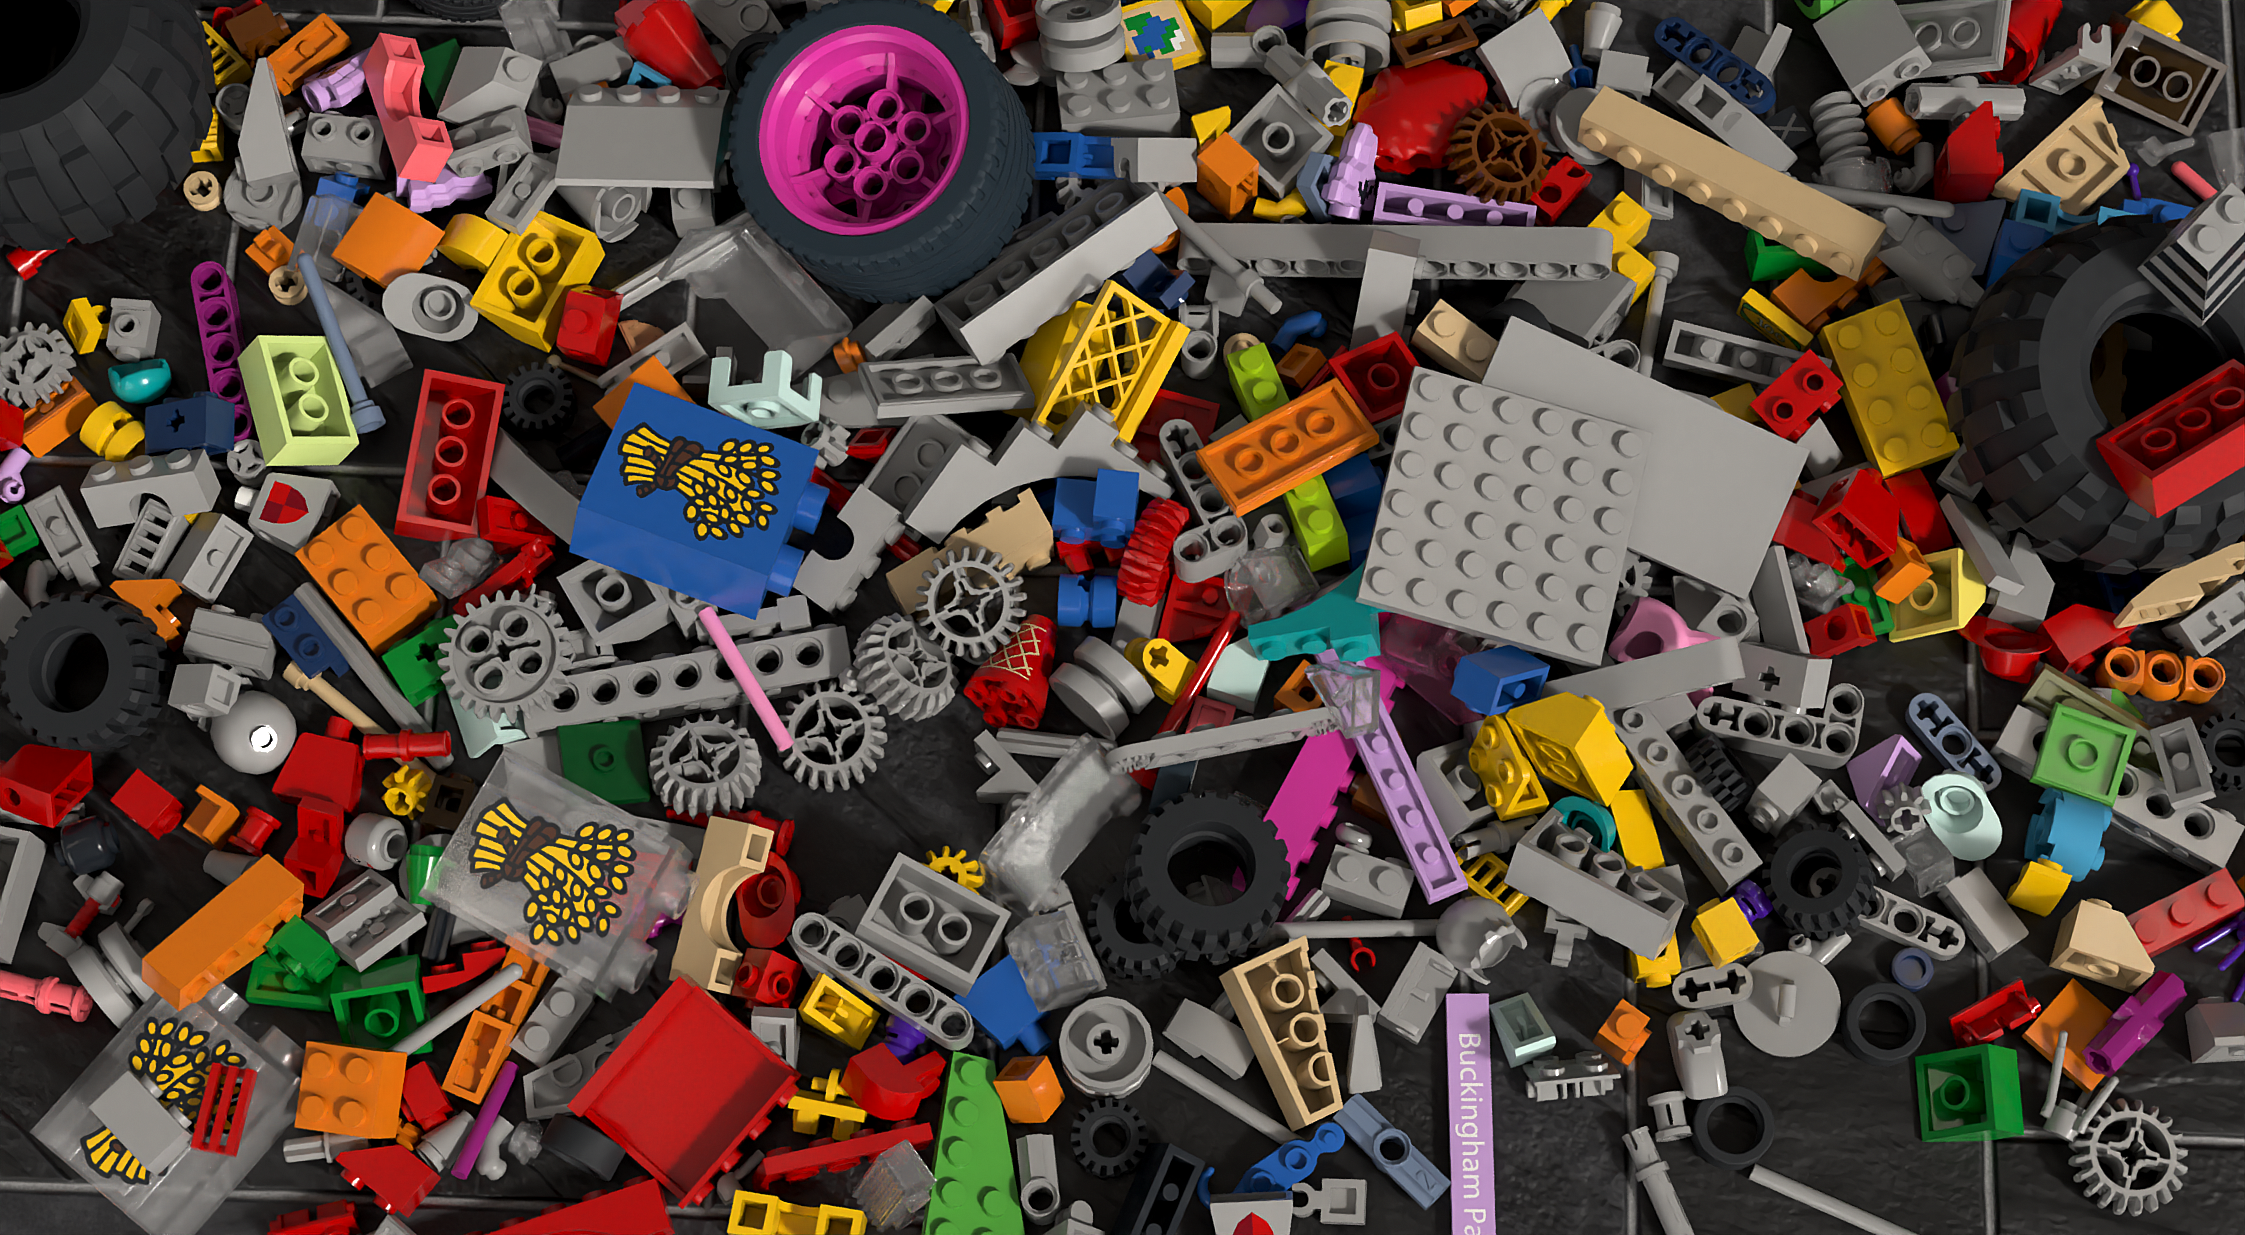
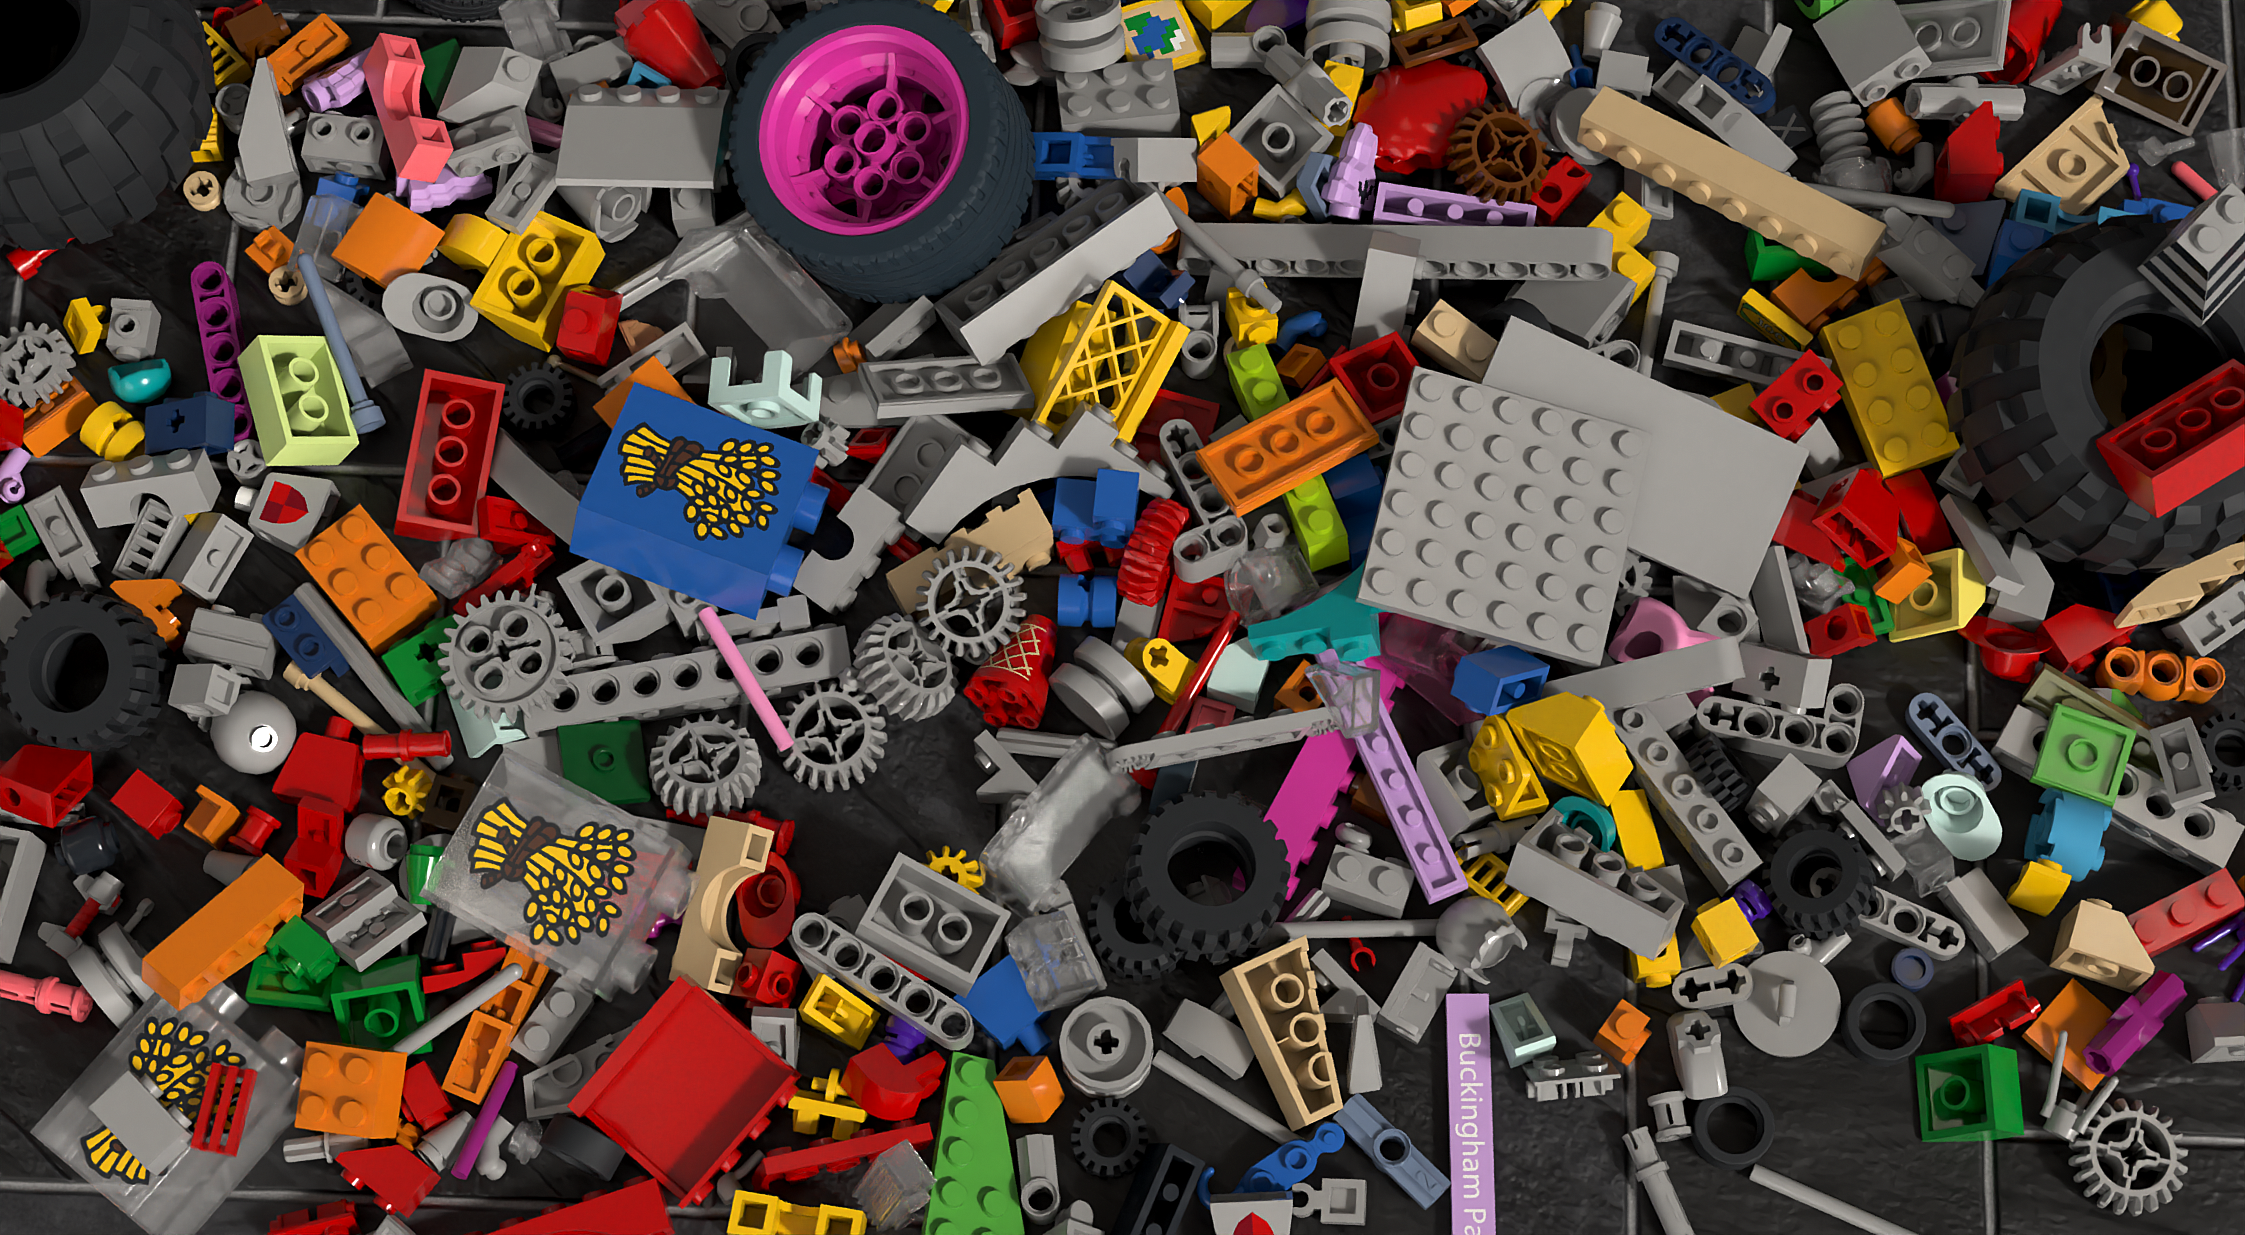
(1249, 320): none -> yellow brick

